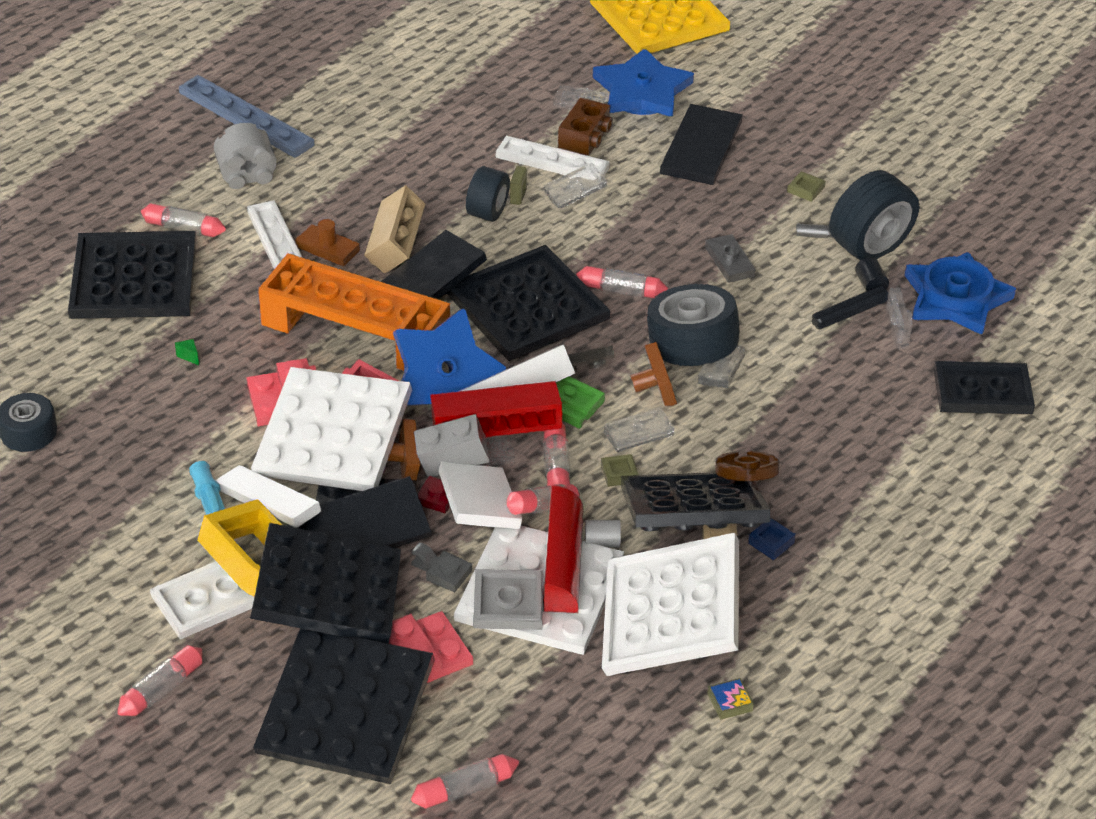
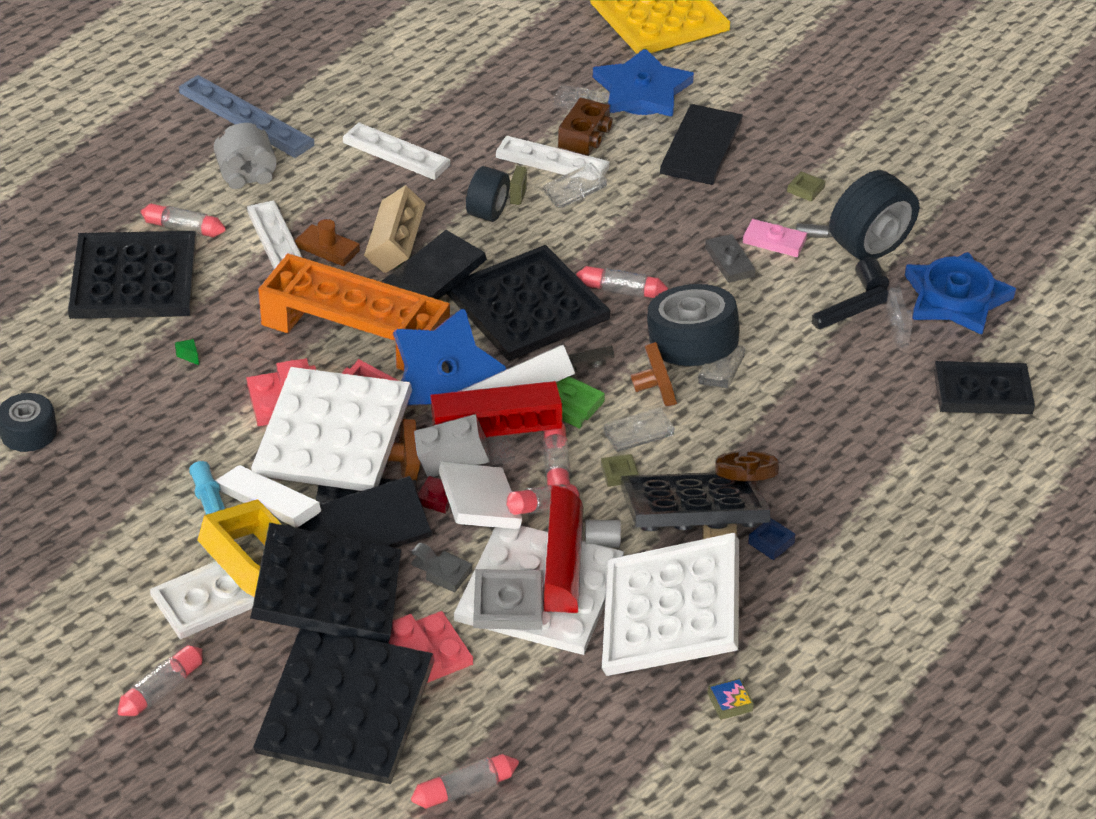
(396, 151): none -> white tile
(775, 237): none -> bright pink plate

